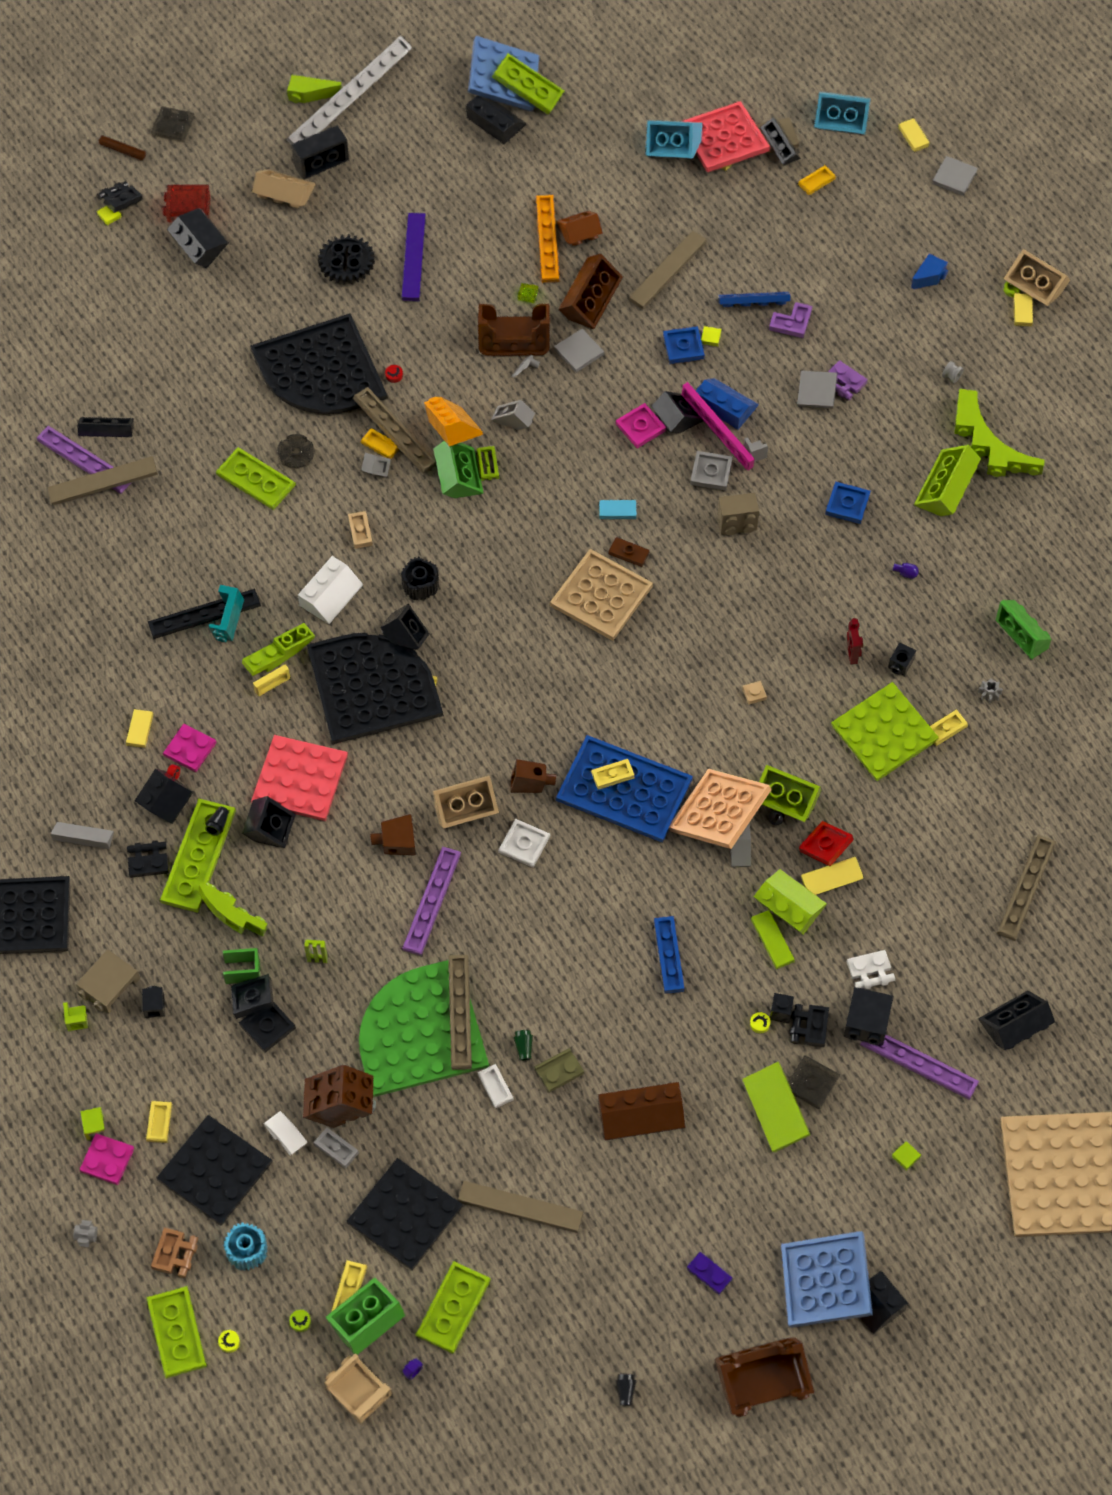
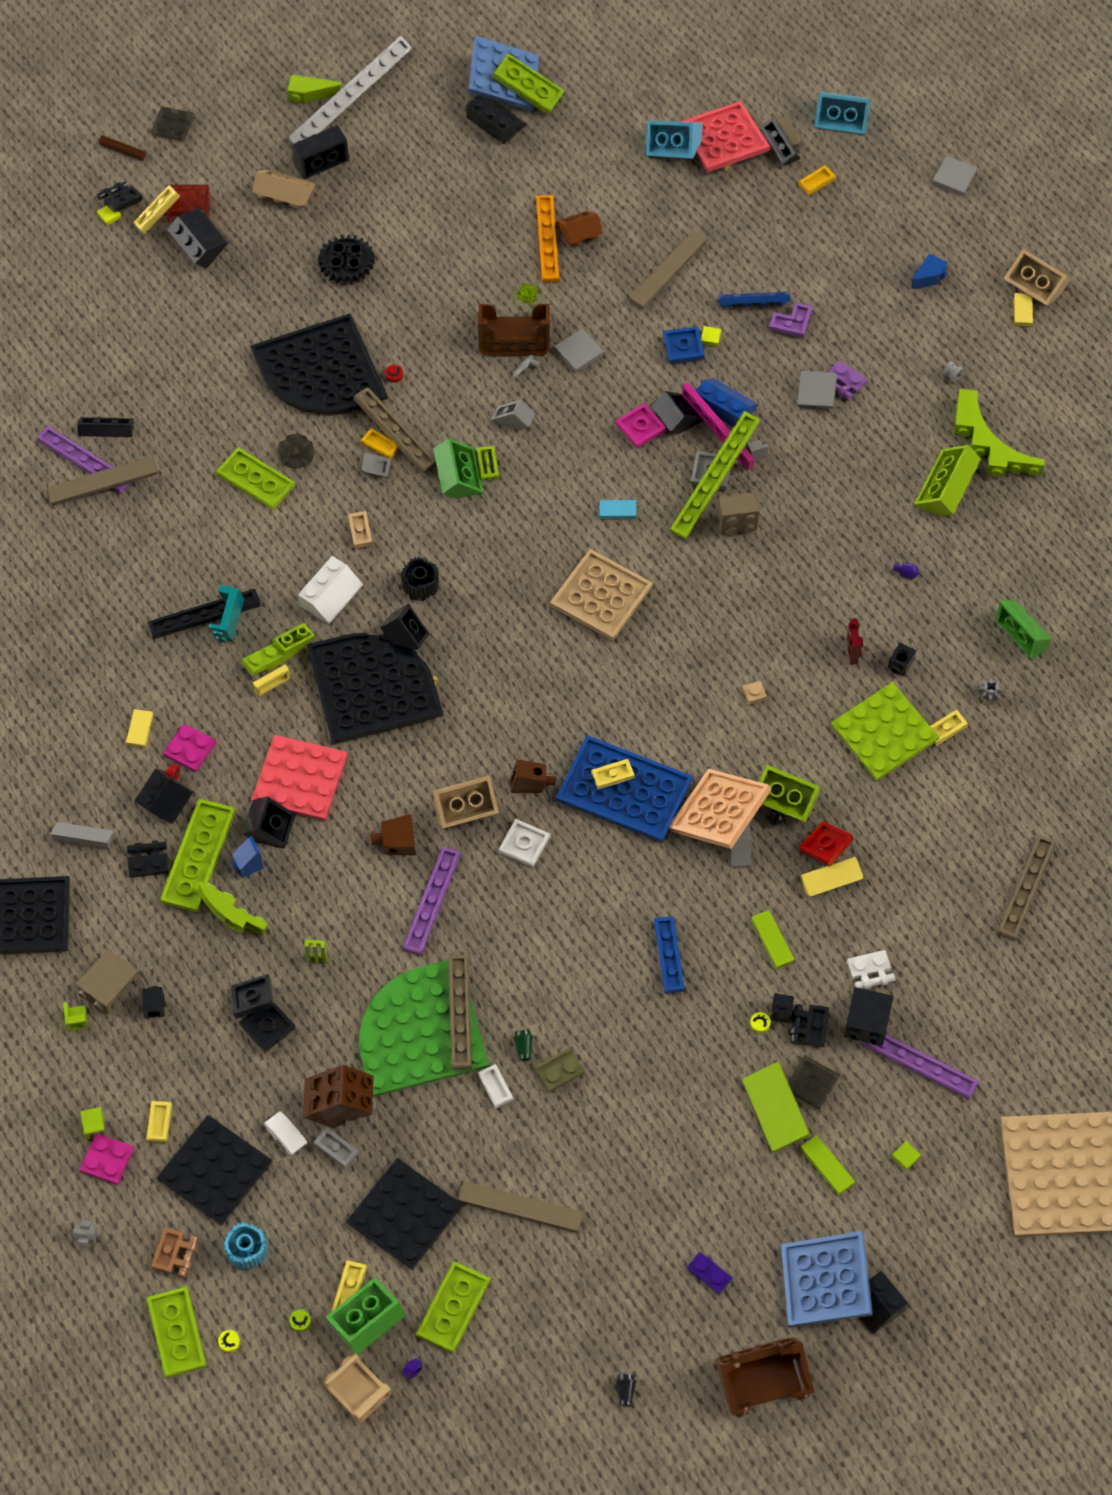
(156, 209): none -> light yellow tile
(216, 823): black cone -> none
(241, 955): bright green piece -> none
(247, 858): none -> blue slope
(413, 257): dark purple tile -> none
(451, 421): light orange slope -> none
(591, 291): reddish brown slope -> none
(629, 552): reddish brown plate -> none
(641, 1111): reddish brown slope -> none
(715, 475): none -> lime plate
(790, 901): lime slope -> none
(827, 1165): none -> lime tile
(848, 502): blue plate -> none
(913, 135): light yellow tile -> none
(1010, 289): lime tile -> none
(1017, 1020): black slope -> none

